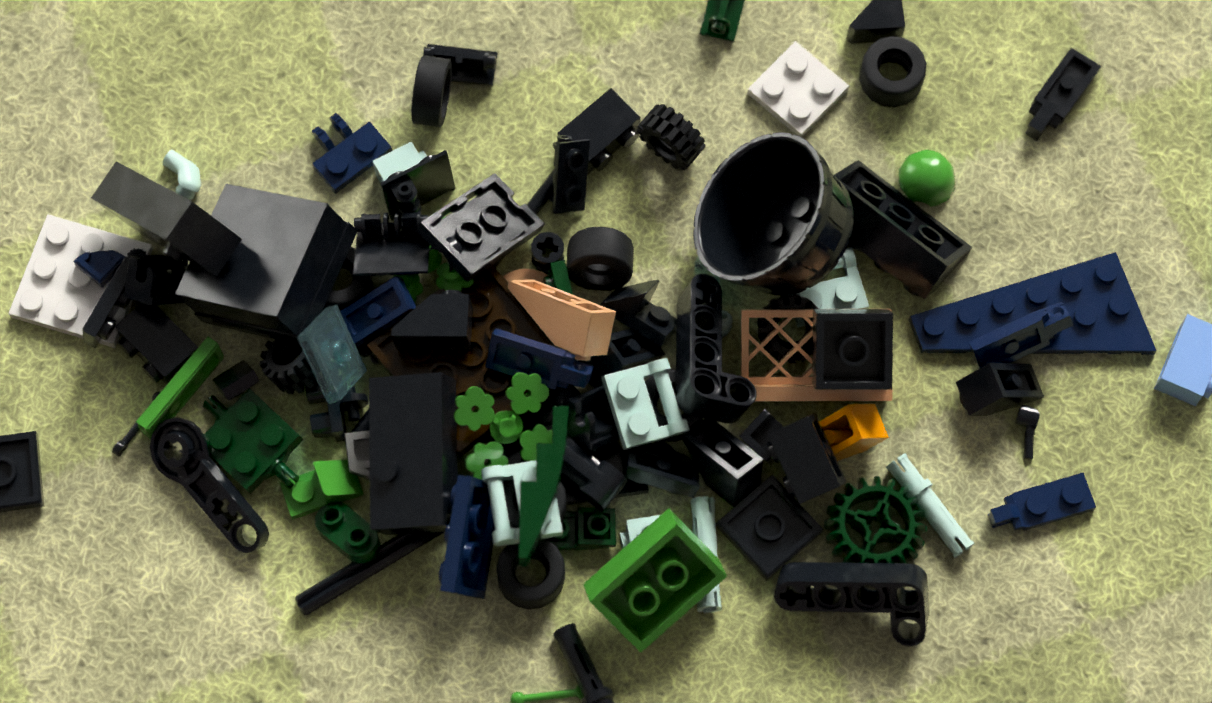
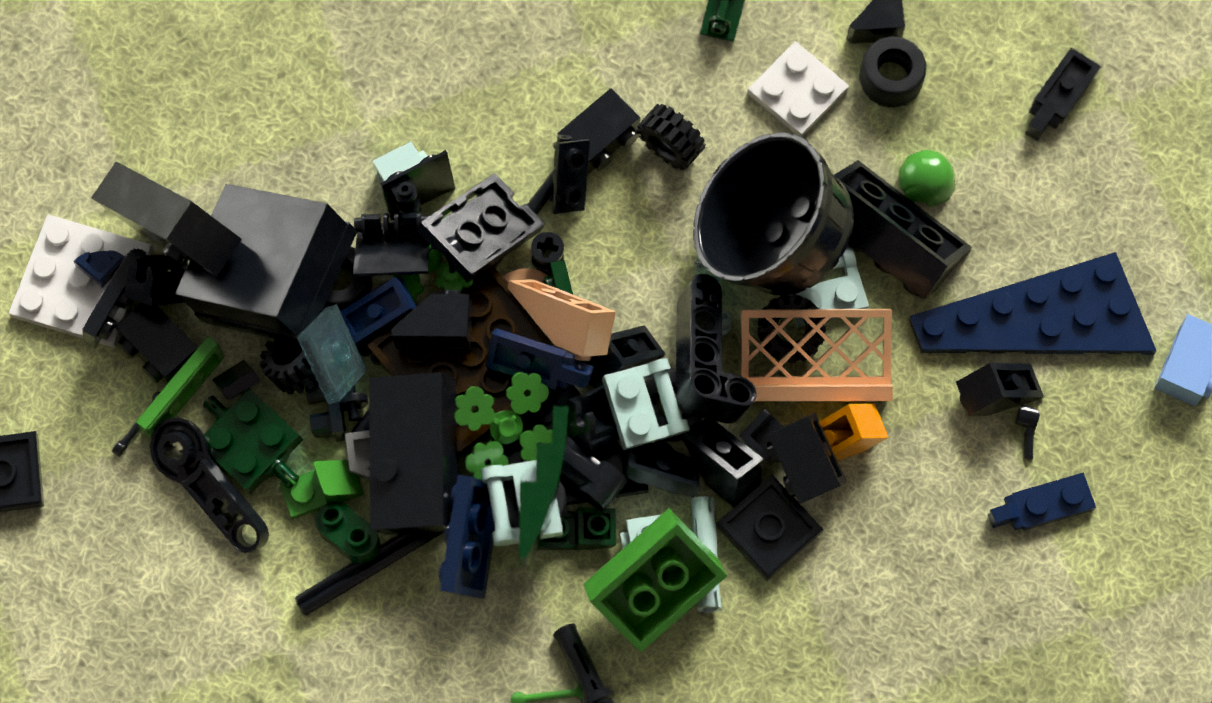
(187, 173): light aqua arm -> none
(351, 156): dark blue hinge -> none
(431, 91): black tyre -> none
(467, 64): black hinge -> none
(533, 596): black tyre -> none
(600, 259): black tyre -> none
(639, 314): black slope -> none
(795, 593): black beam -> none
(852, 349): black brick -> none
(862, 520): dark green gear -> none
(934, 510): light aqua pin -> none
(1020, 336): dark blue hinge -> none

